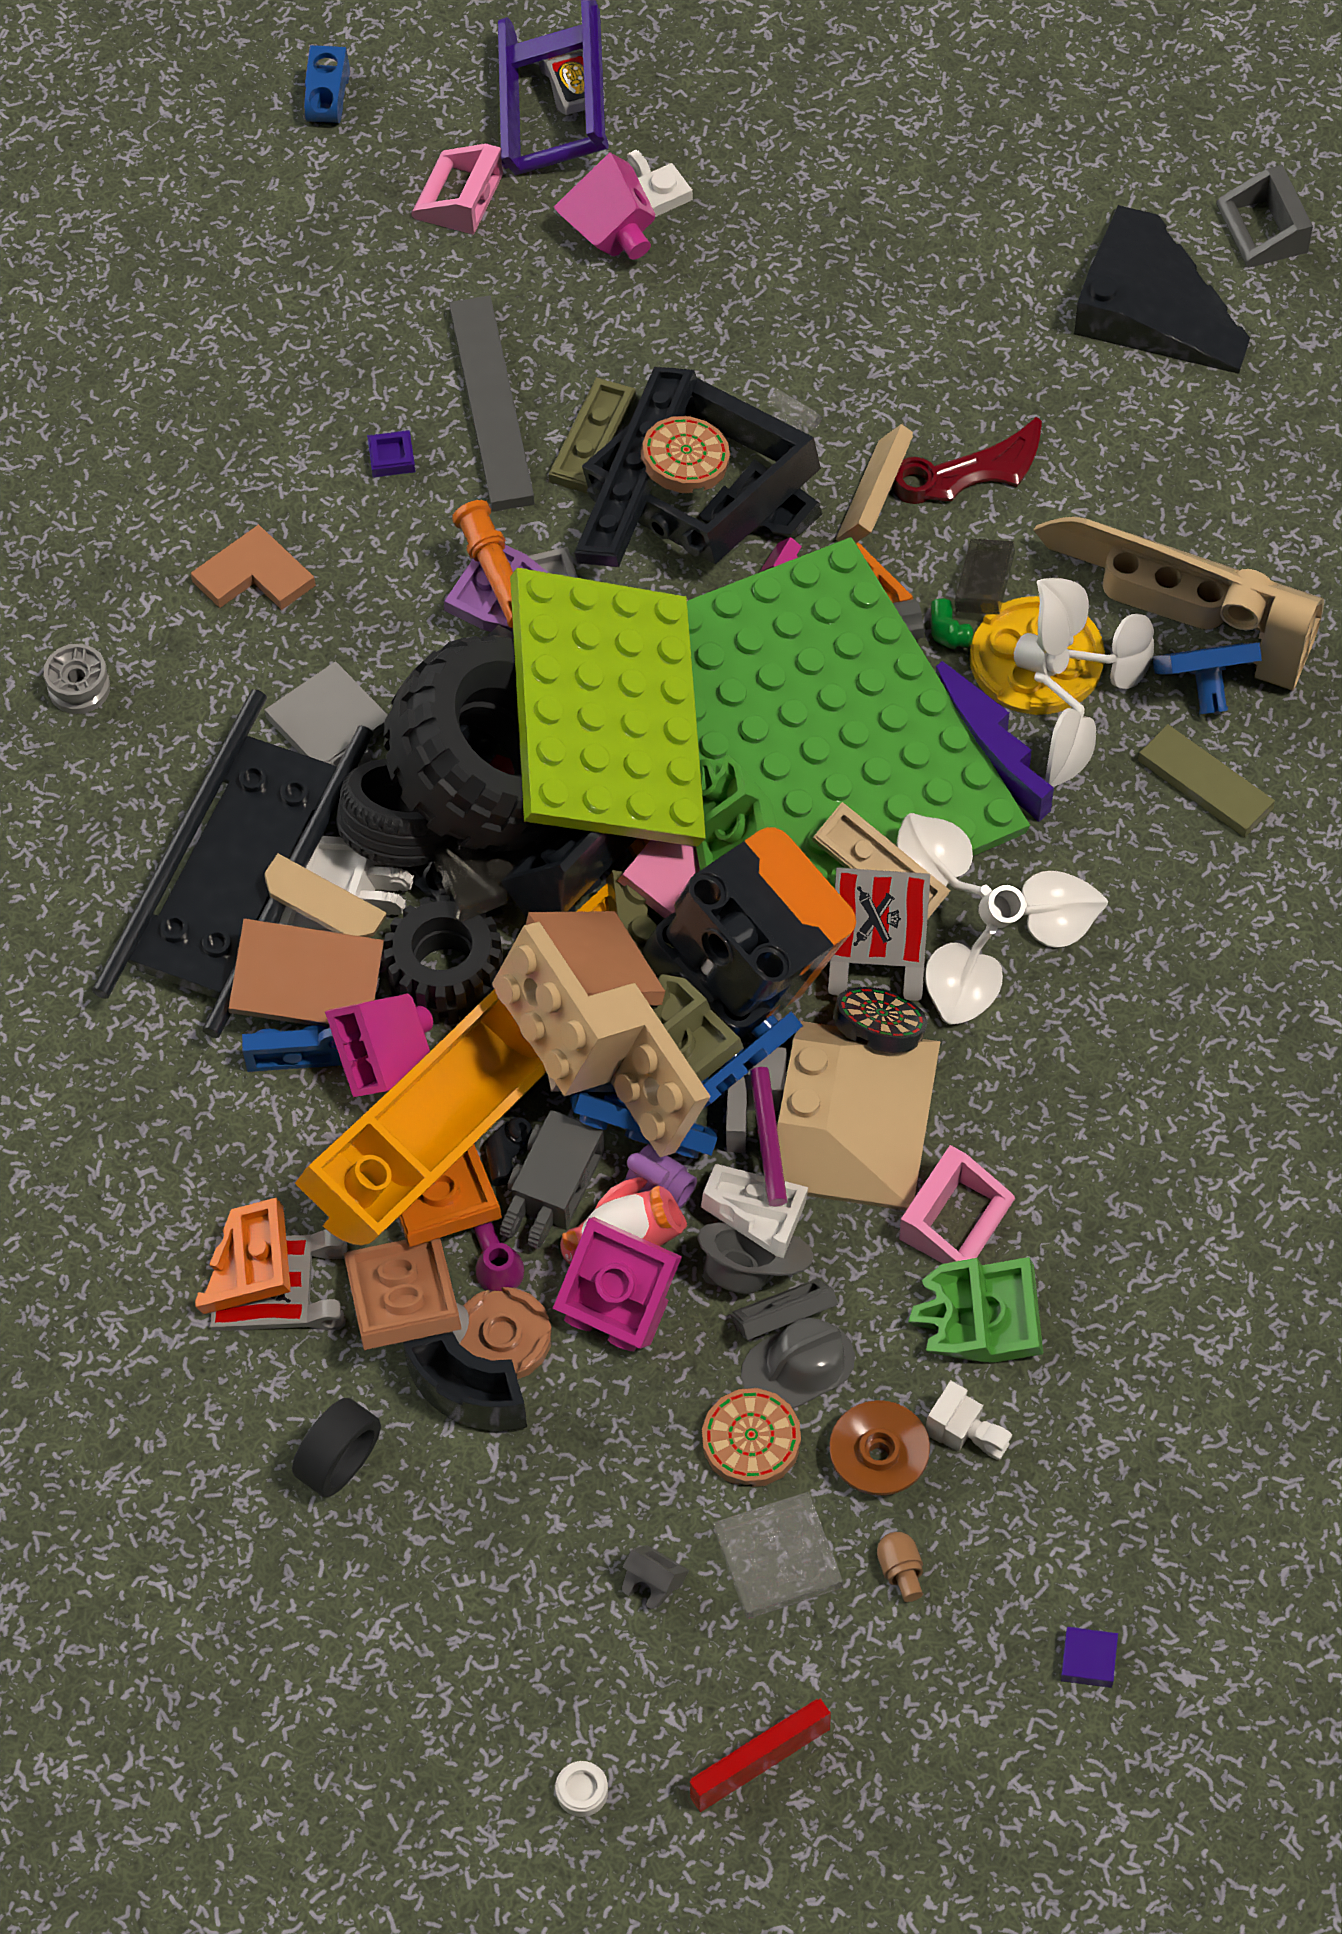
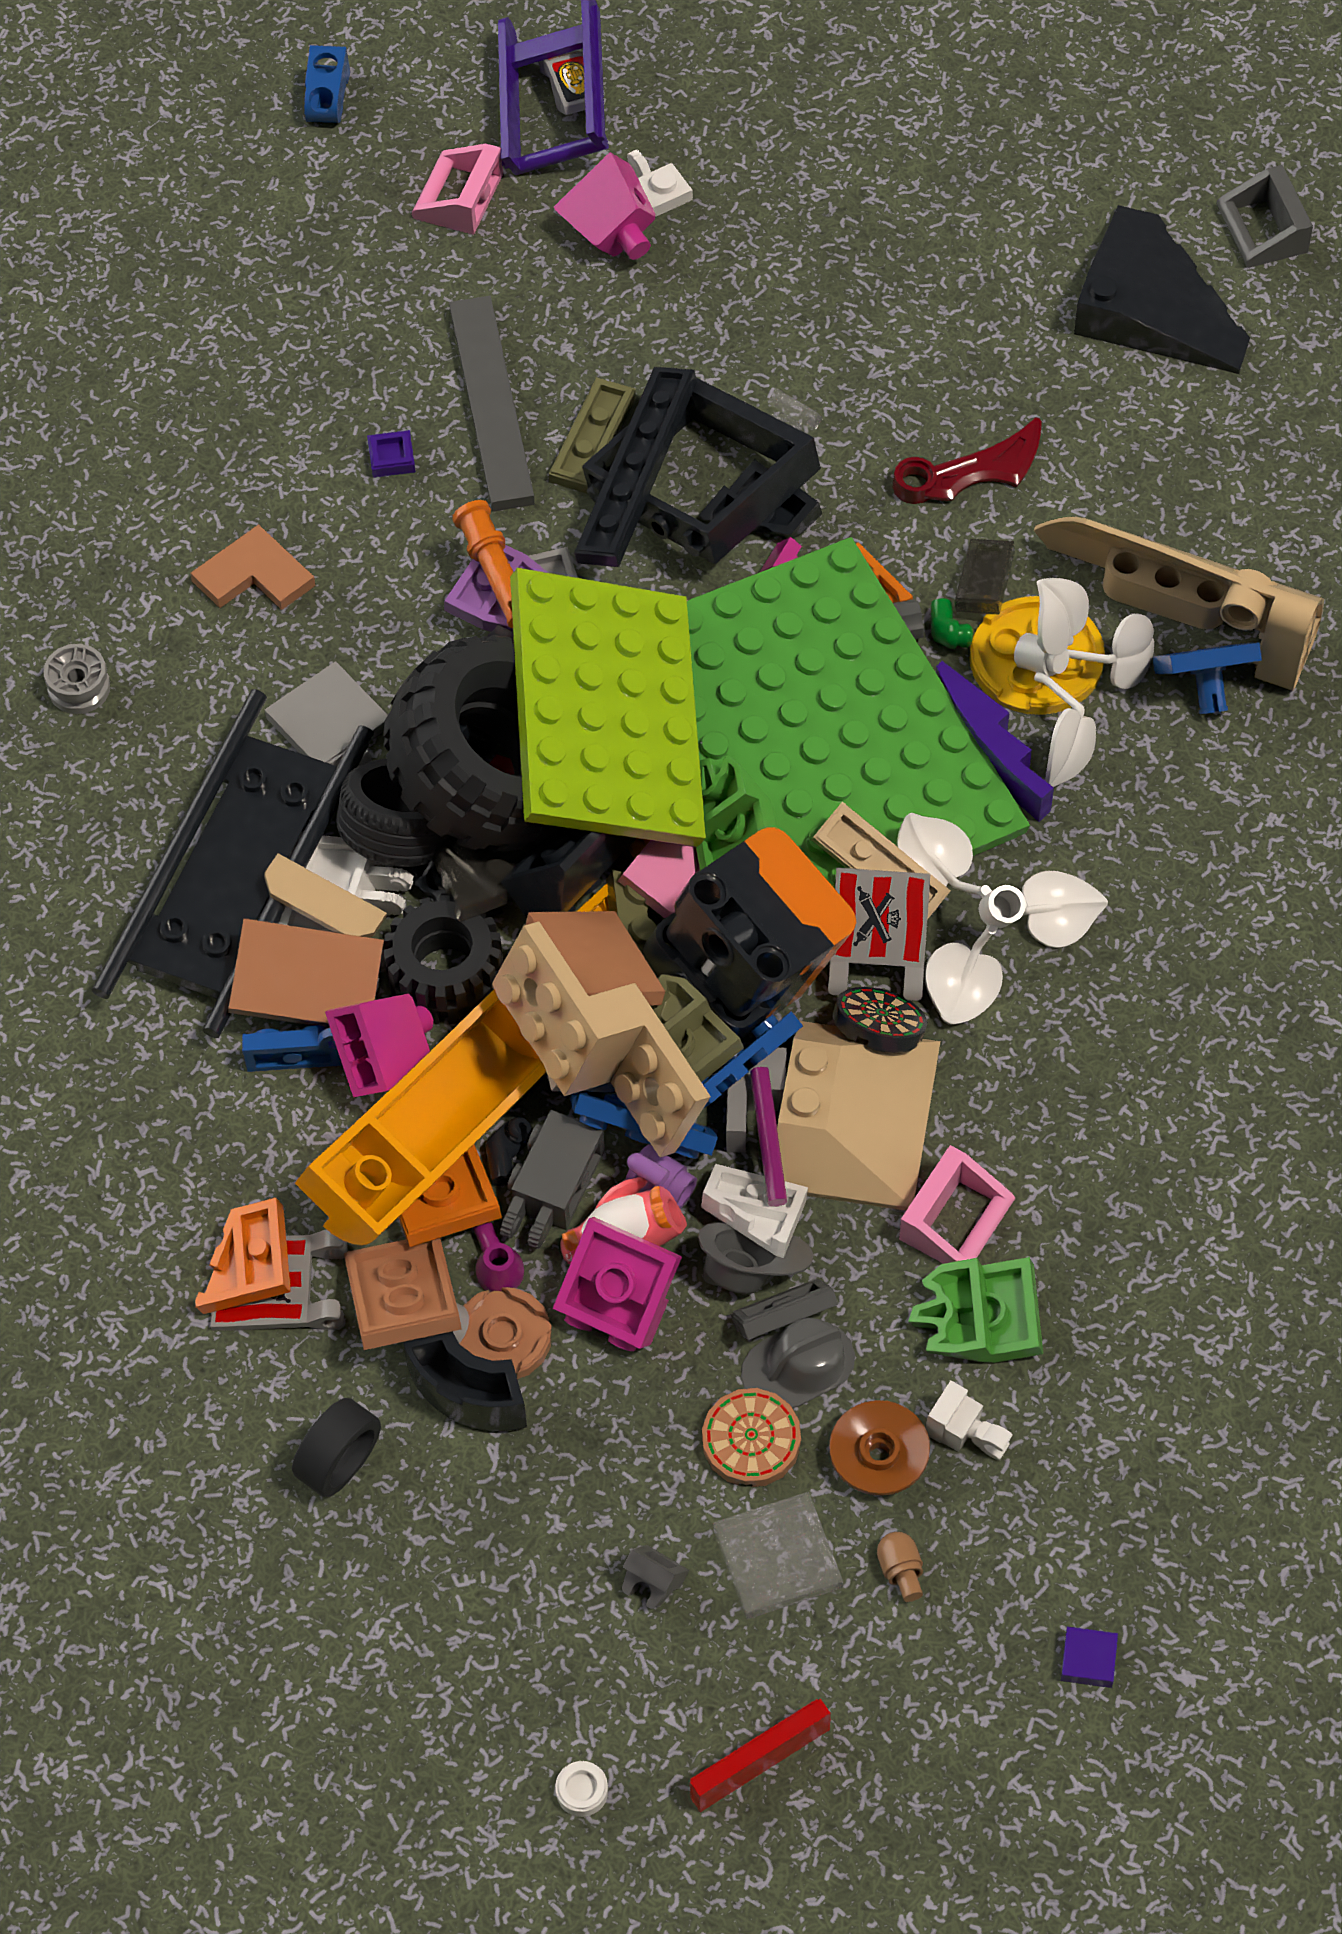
(685, 454): nougat tile -> none
(875, 484): tan tile -> none
(1206, 780): olive tile -> none

